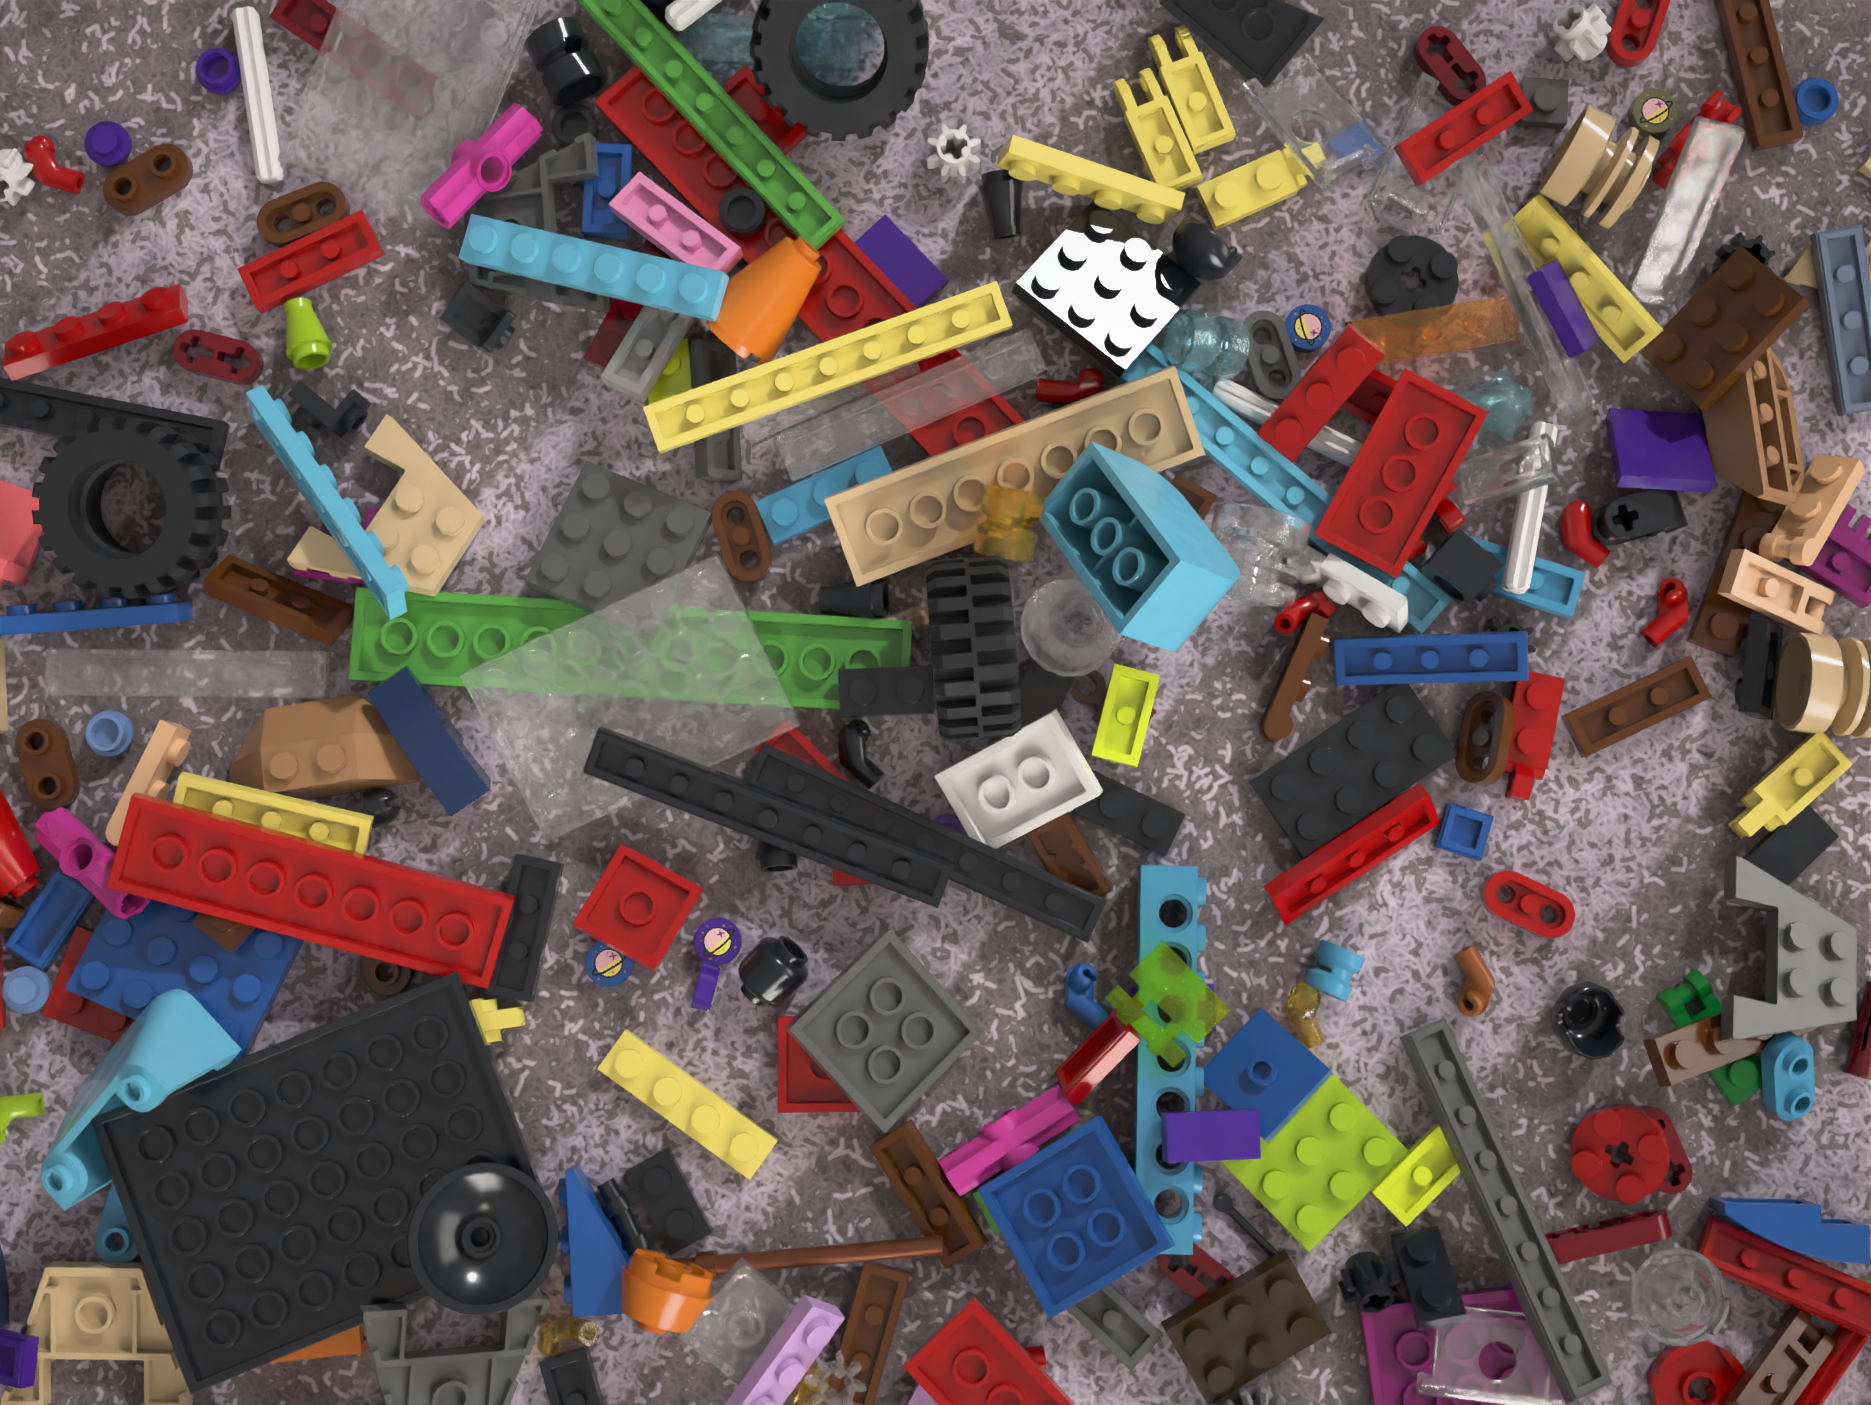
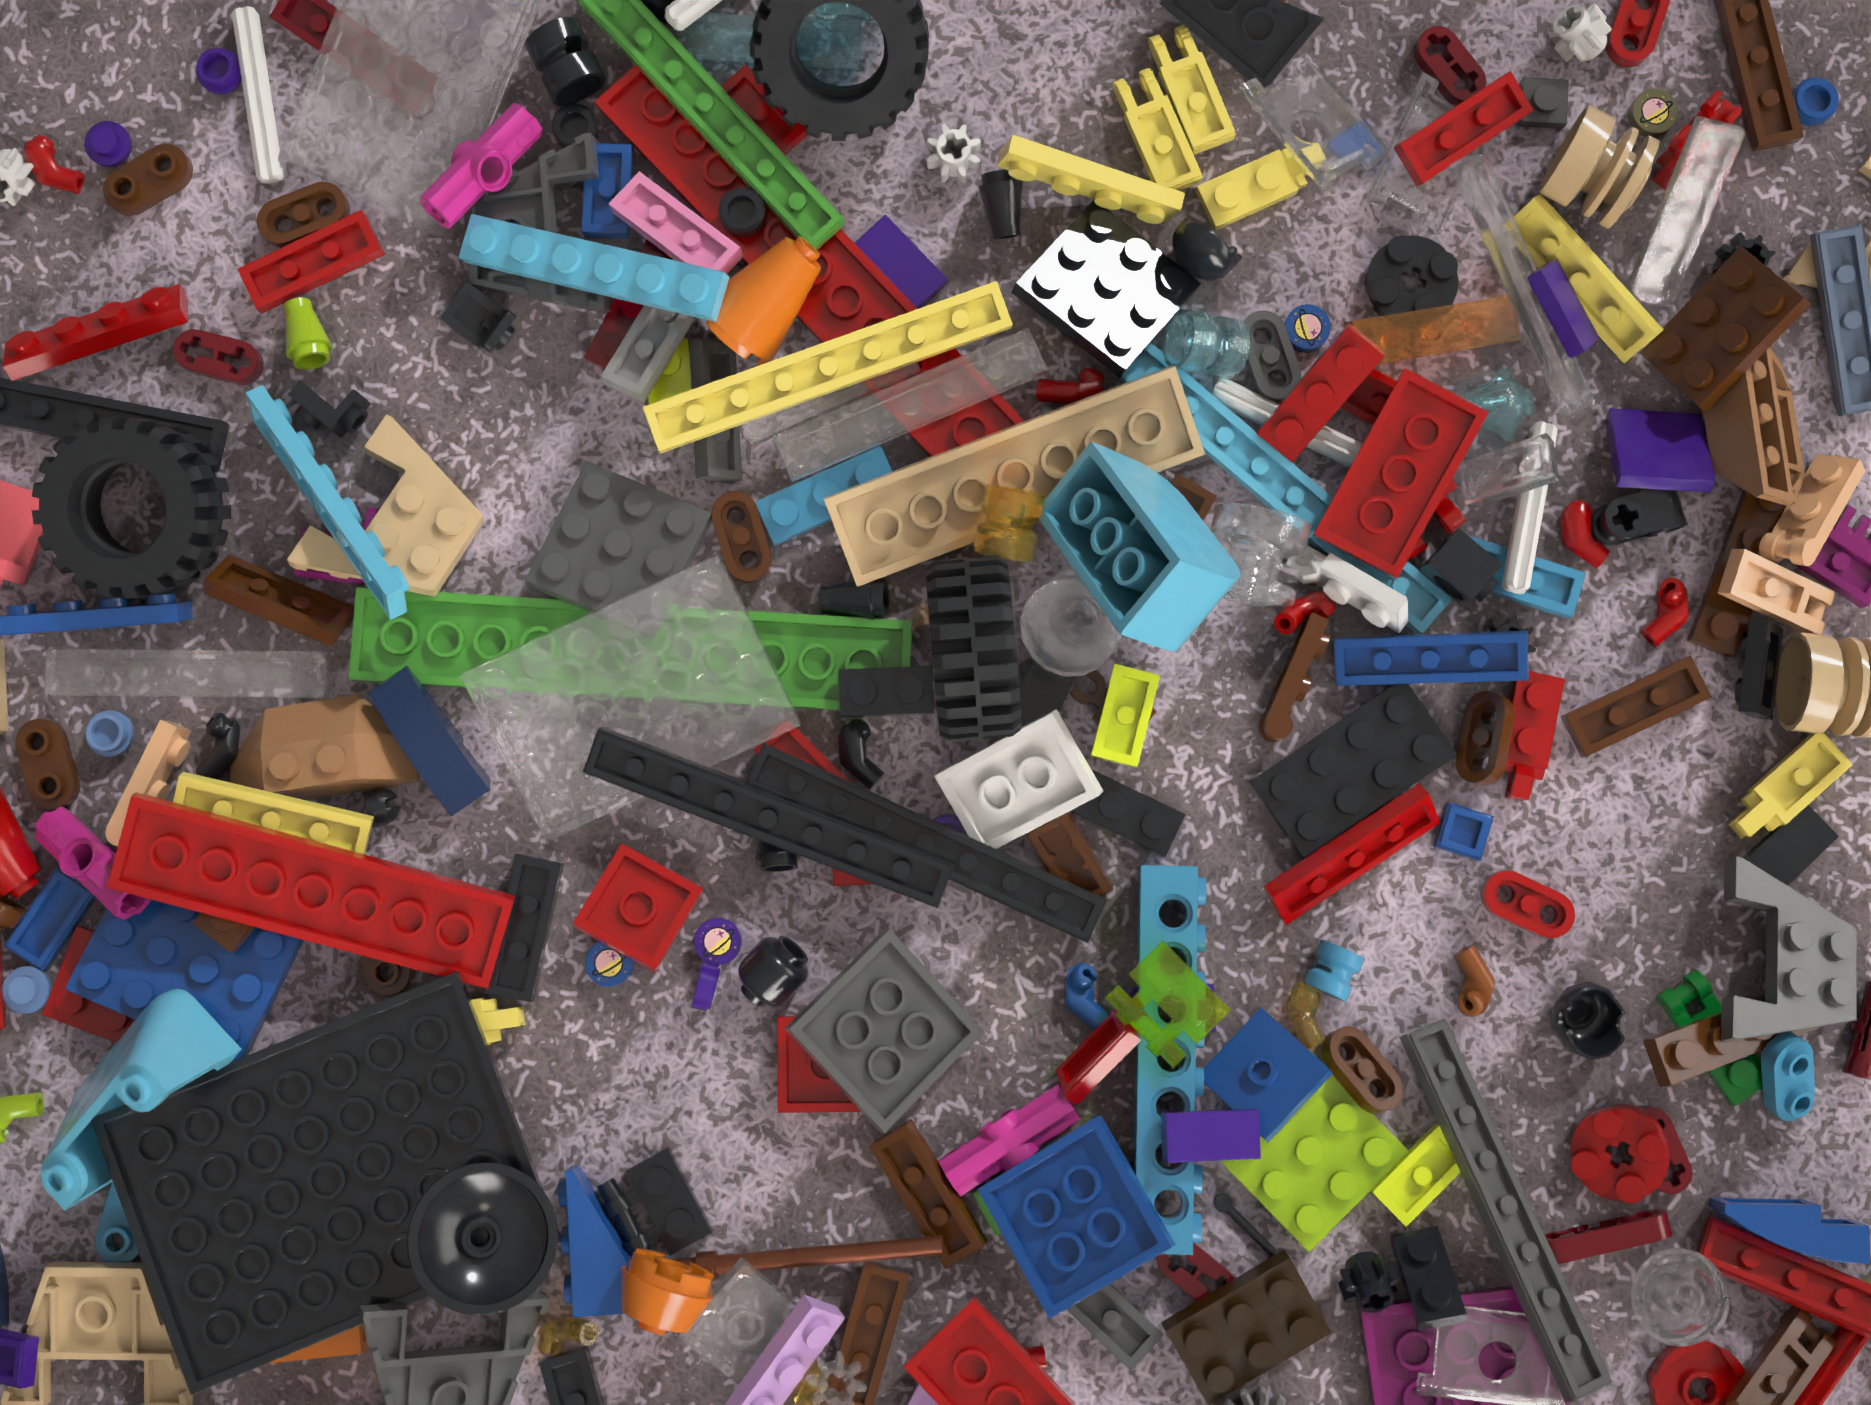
(226, 746): none -> black arm
(688, 1104): light yellow plate -> none
(1362, 1066): none -> reddish brown plate

